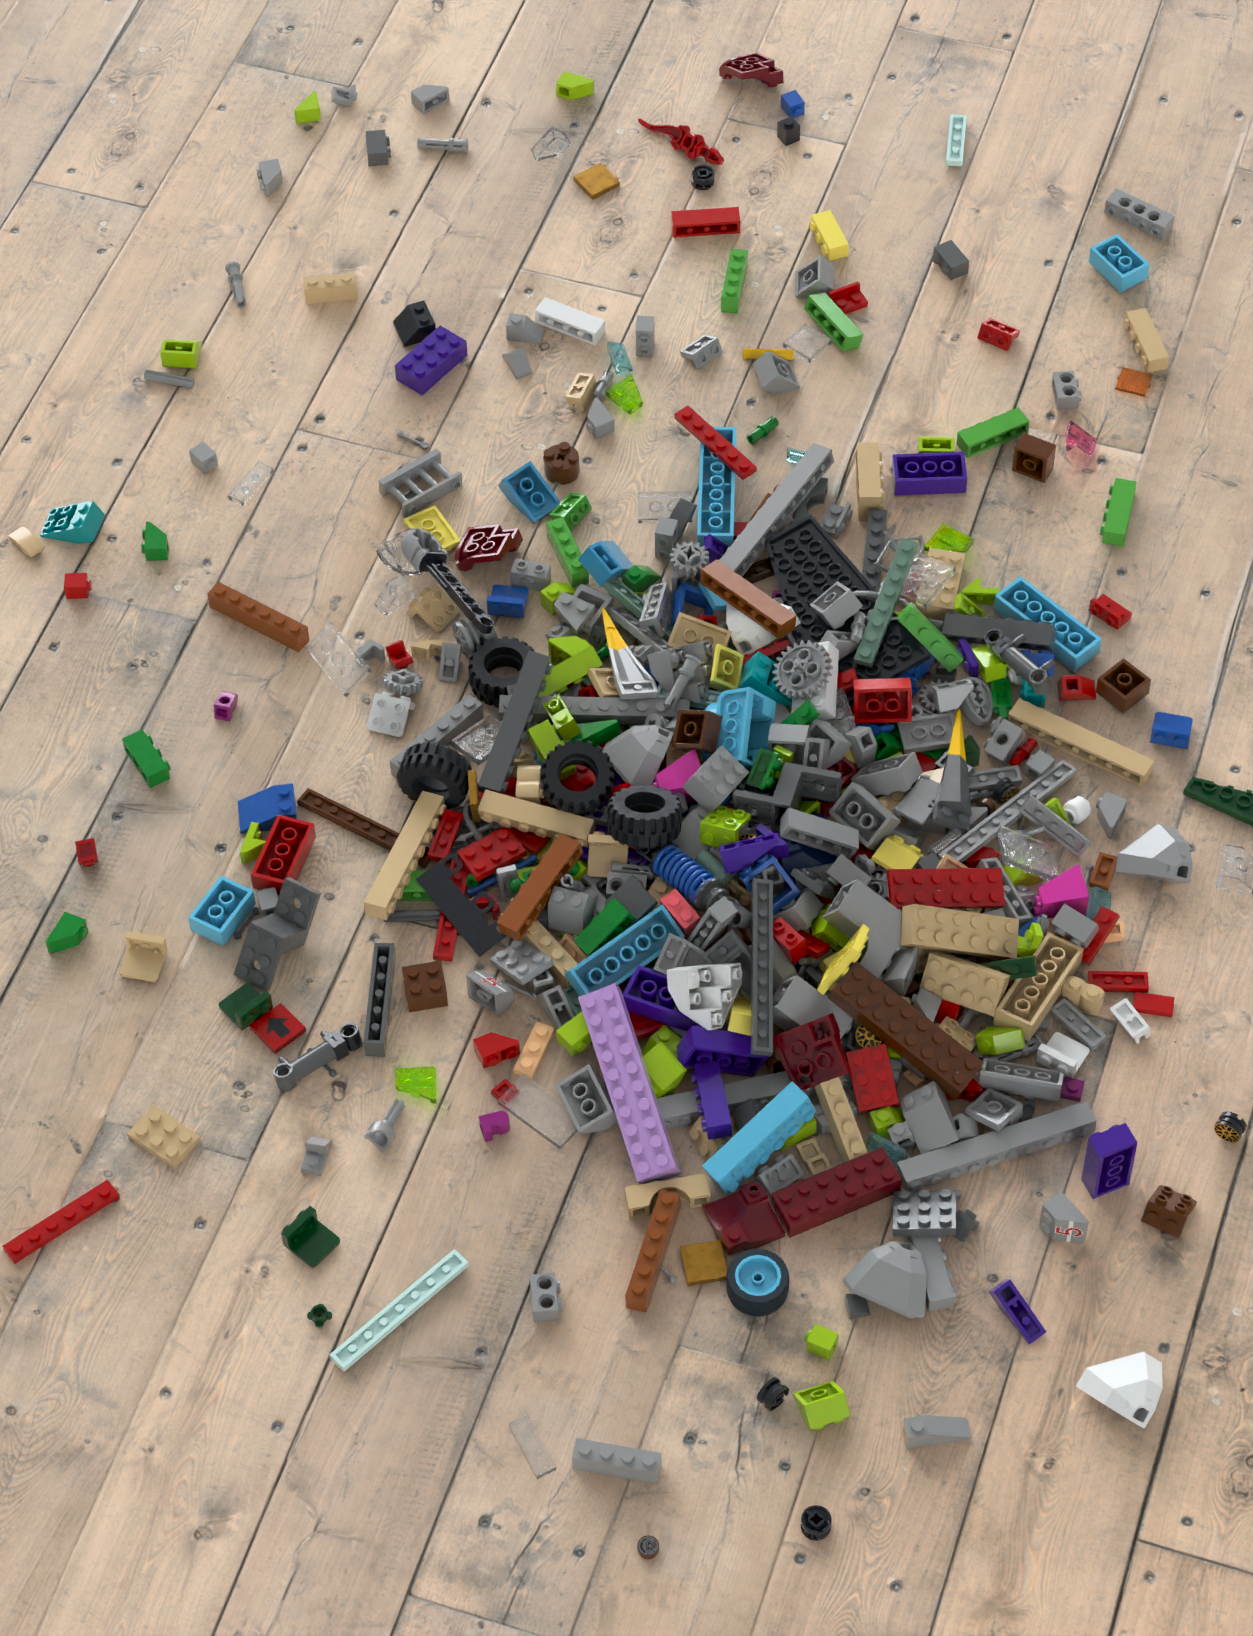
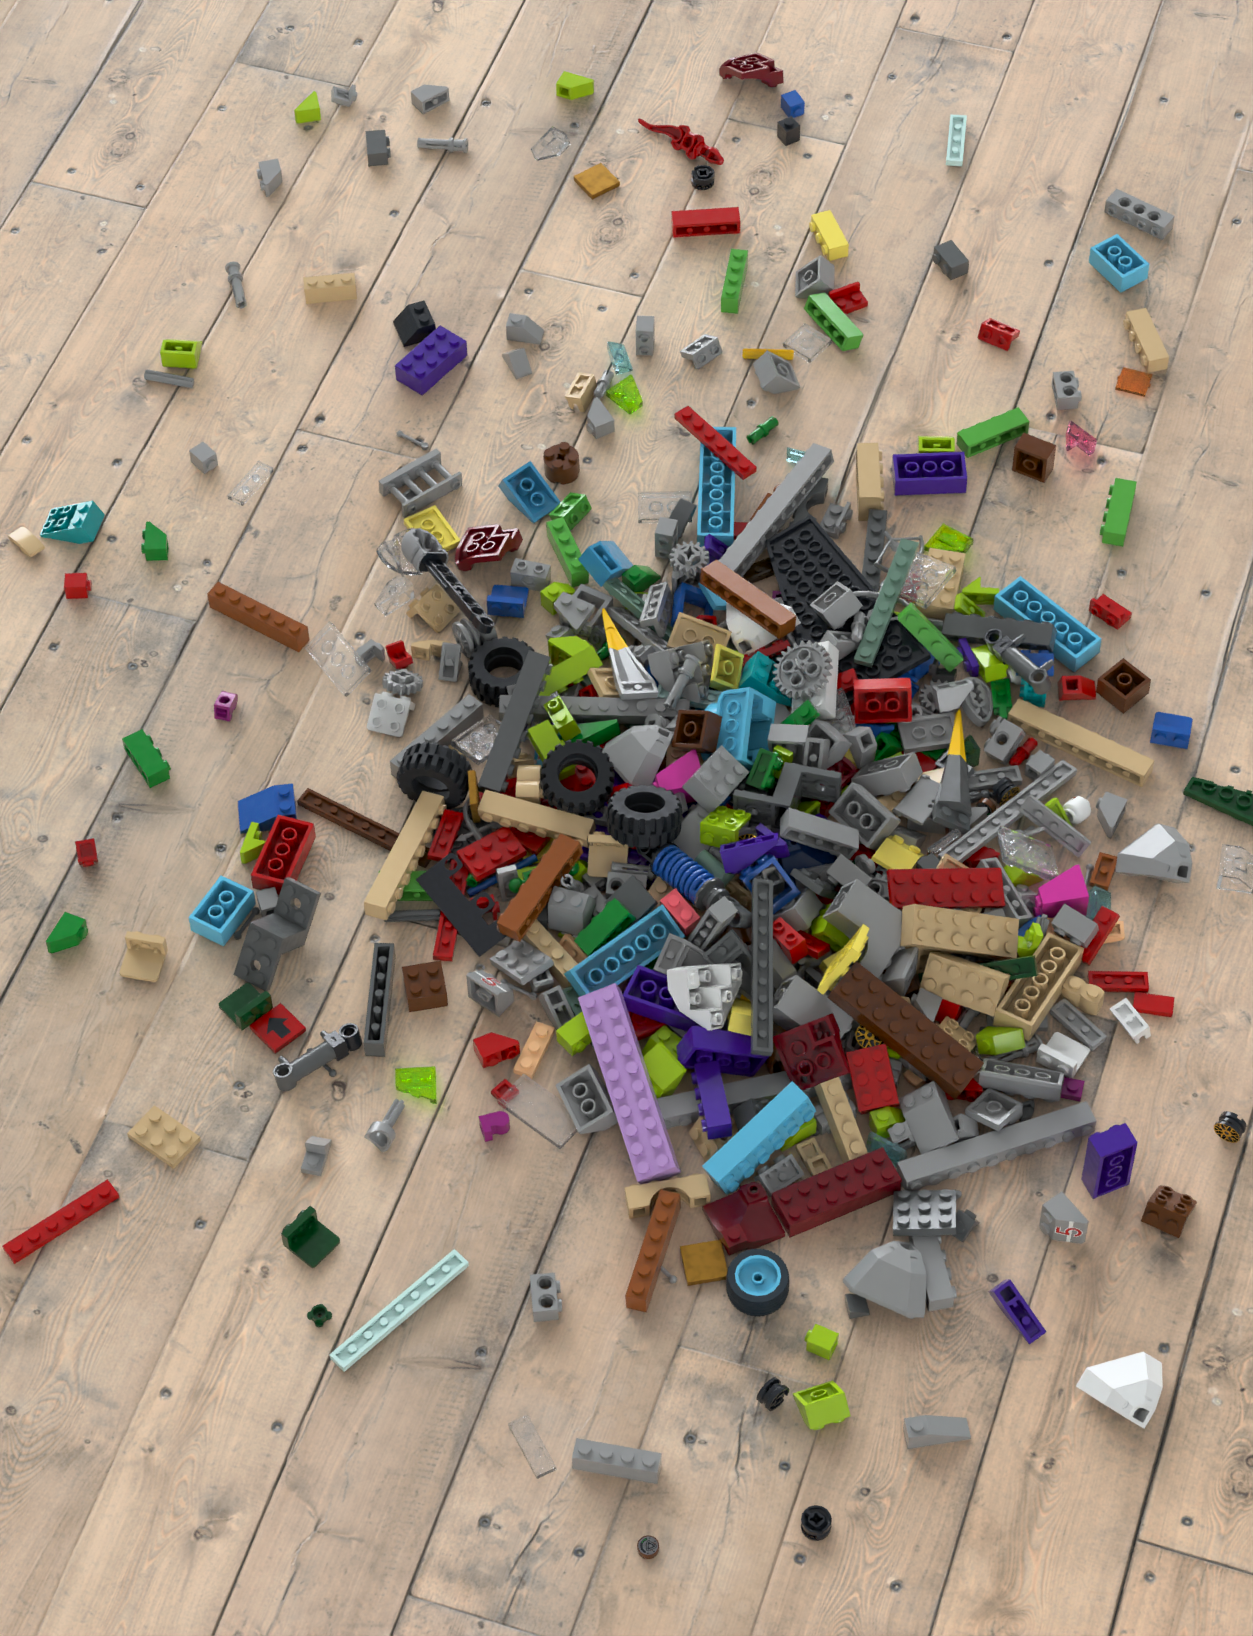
(570, 321): white brick -> none

